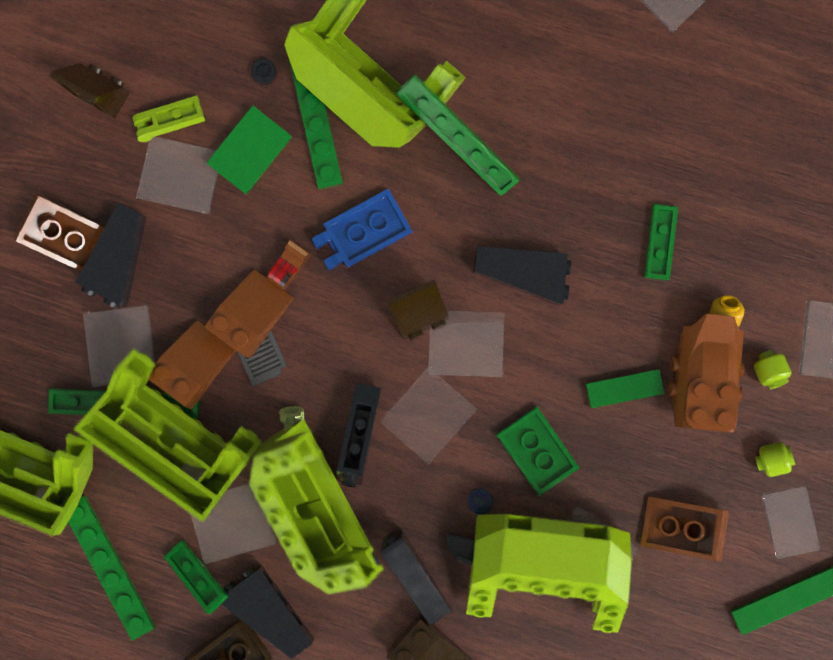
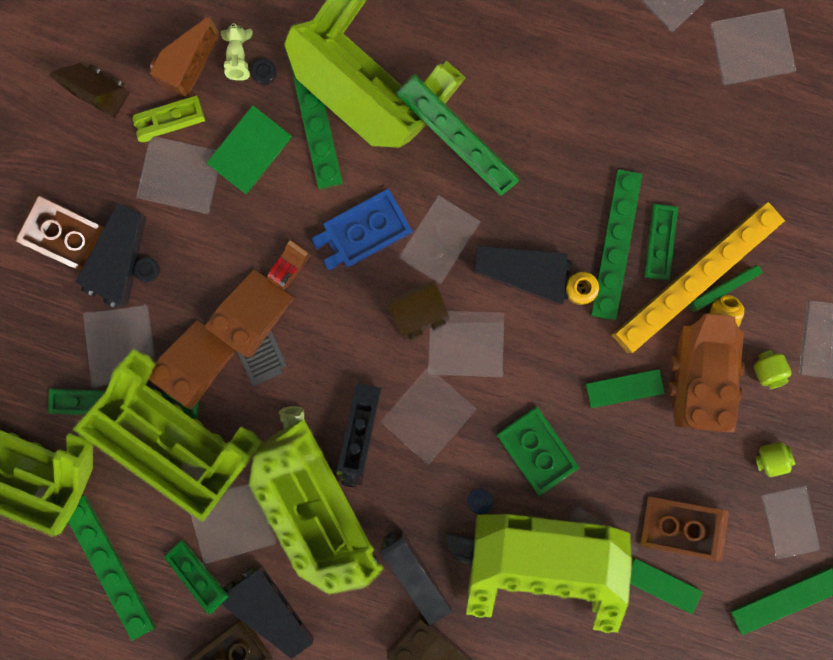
(146, 269): none -> black tile
(184, 59): none -> dark orange slope
(235, 65): none -> yellowish green animal
(439, 239): none -> clear tile
(589, 284): none -> yellow head
(616, 244): none -> green plate
(664, 586): none -> green tile
(697, 277): none -> yellow brick
(725, 287): none -> green tile
(753, 47): none -> clear piece

